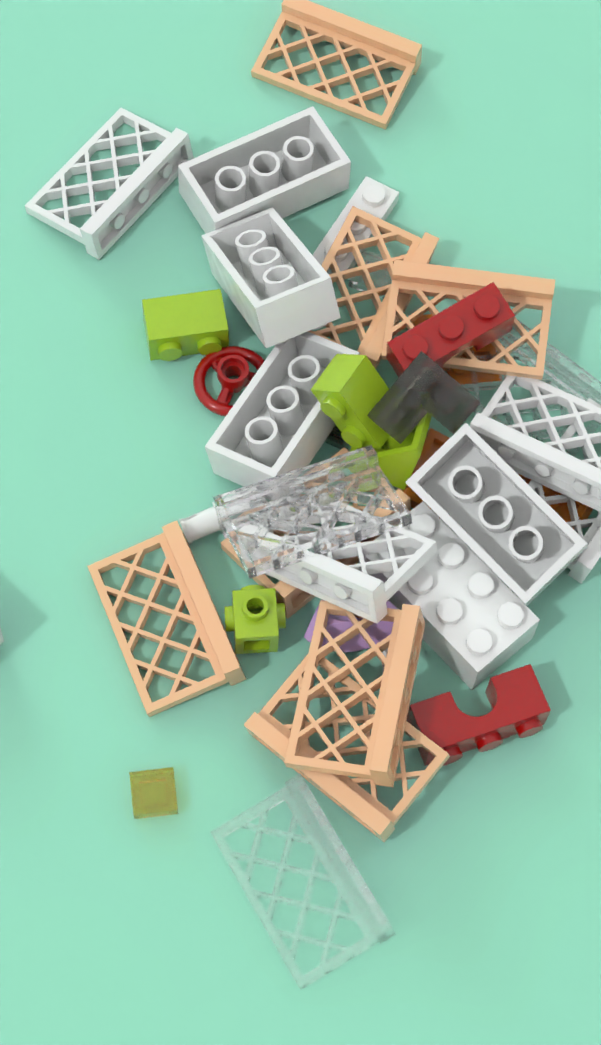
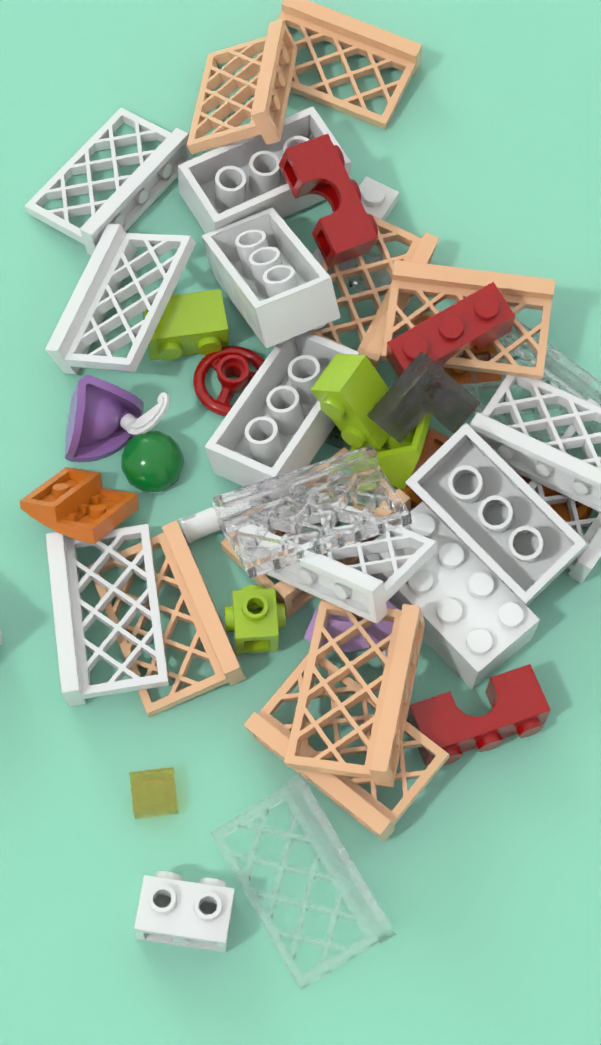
(71, 625): none -> white fence
(78, 505): none -> orange slope
(99, 293): none -> white fence
(105, 419): none -> medium lavender hat
(152, 461): none -> green hair
(184, 912): none -> white brick
(269, 89): none -> light nougat fence
(320, 170): none -> red arch

